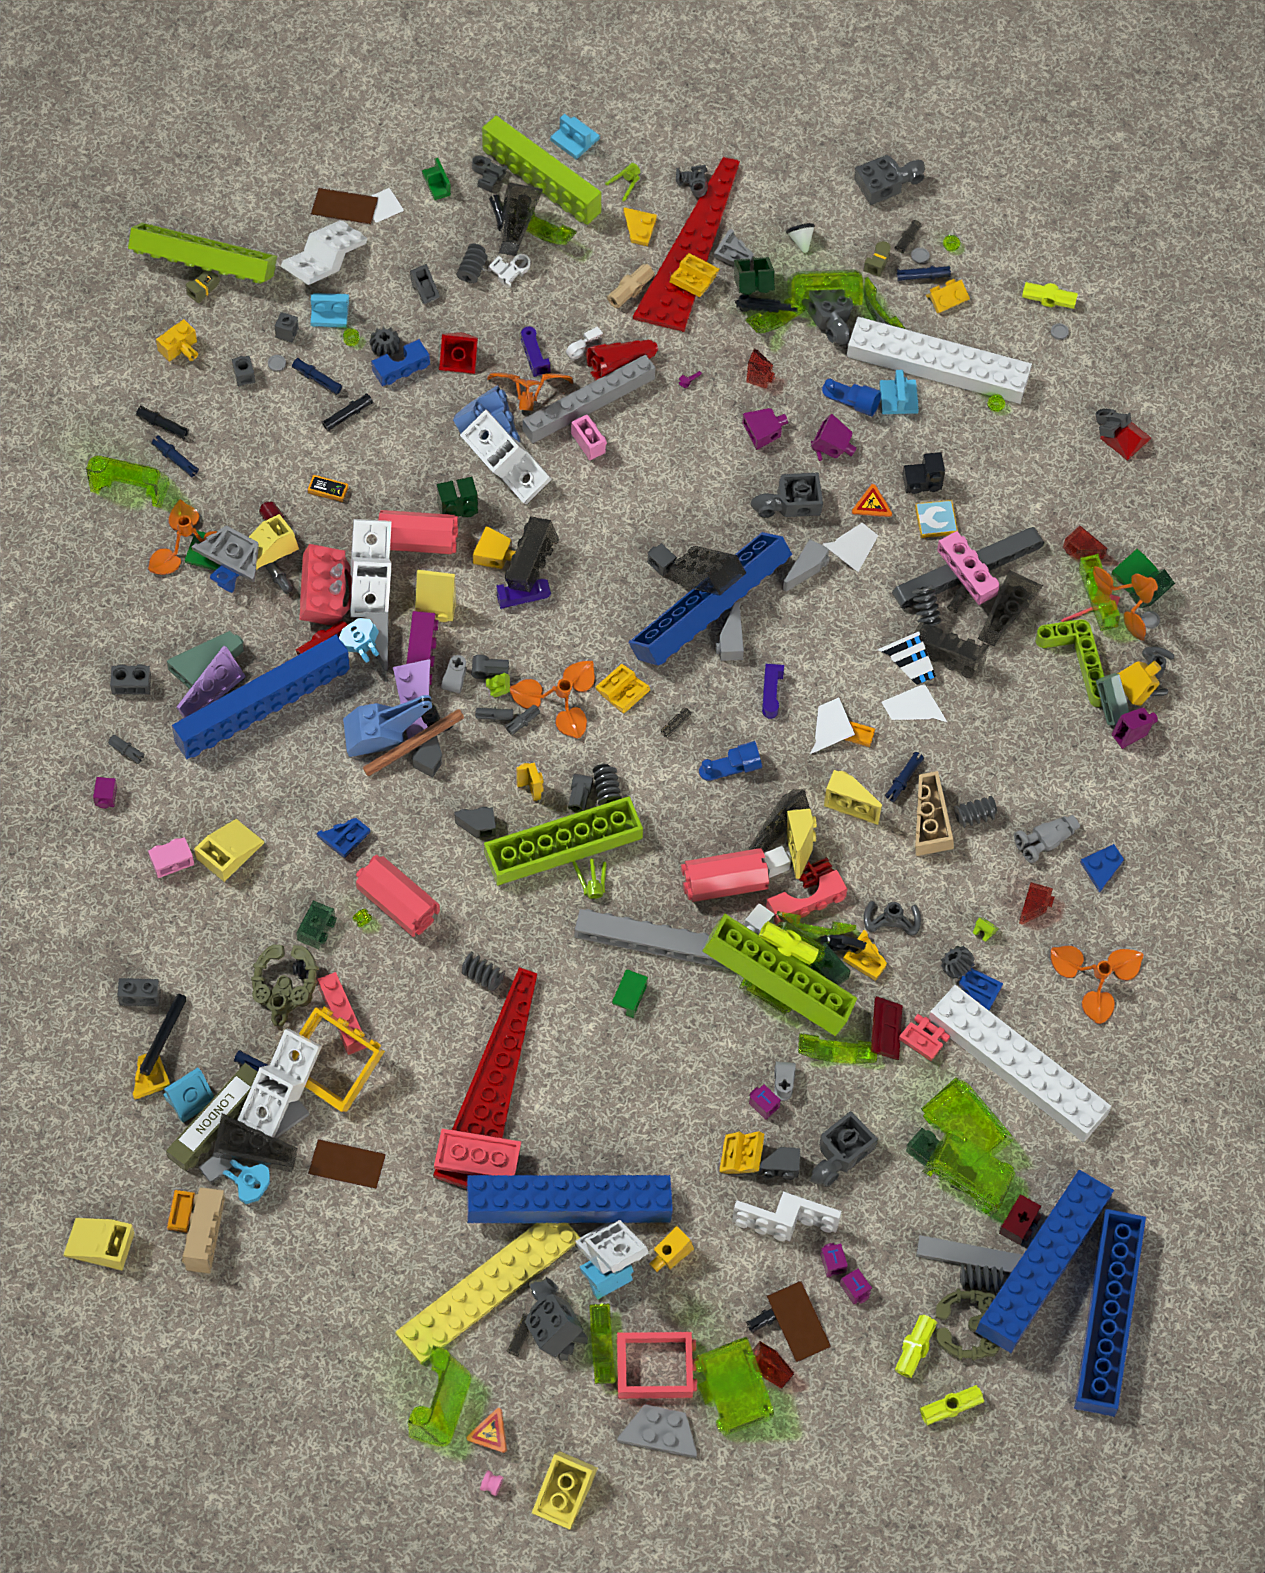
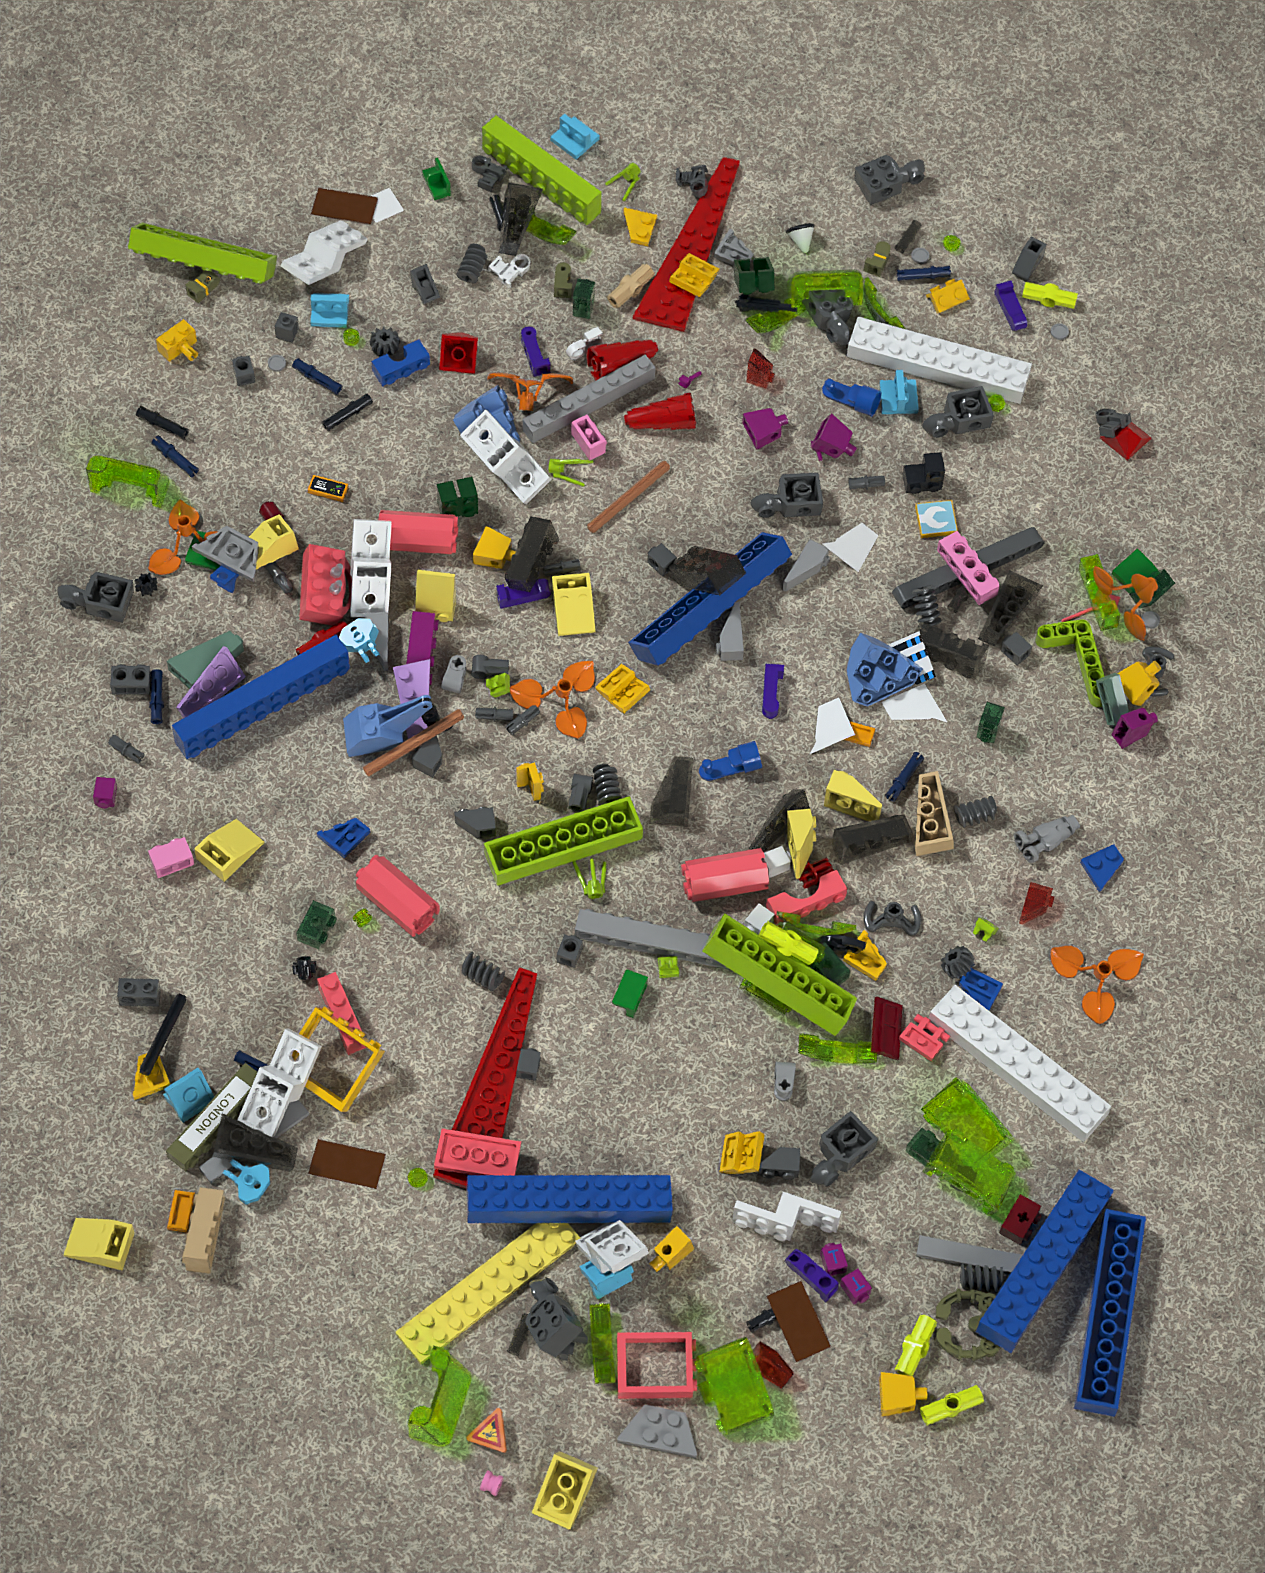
(104, 596): none -> dark grey brick
(146, 584): none -> black gear
(156, 703): none -> dark blue pin
(283, 989): olive piece -> none
(417, 1177): none -> clear neon green plate
(528, 1064): none -> dark grey brick
(557, 466): none -> lime plant
(562, 277): none -> olive leg
(562, 567): none -> dark grey axle
(569, 958): none -> dark grey brick
(573, 604): none -> light yellow slope
(583, 298): none -> clear green brick
(628, 496): none -> nougat axle
(668, 967): none -> lime tile
(672, 413): none -> red cone
(673, 797): none -> clear smoke wedge
(675, 722): clear smoke axle -> none
(764, 1101): magenta brick -> none
(812, 1274): none -> dark purple leg
(865, 482): none -> dark grey axle
(870, 838): none -> clear smoke wedge
(872, 504): piece -> none
(878, 670): none -> medium blue brick
(899, 1393): none -> yellow torso
(963, 412): none -> dark grey brick
(990, 722): none -> clear green brick
(1010, 305): none -> dark purple leg
(1016, 648): none -> dark grey brick
(1029, 258): none -> dark grey slope
(1083, 544): clear red slope -> none

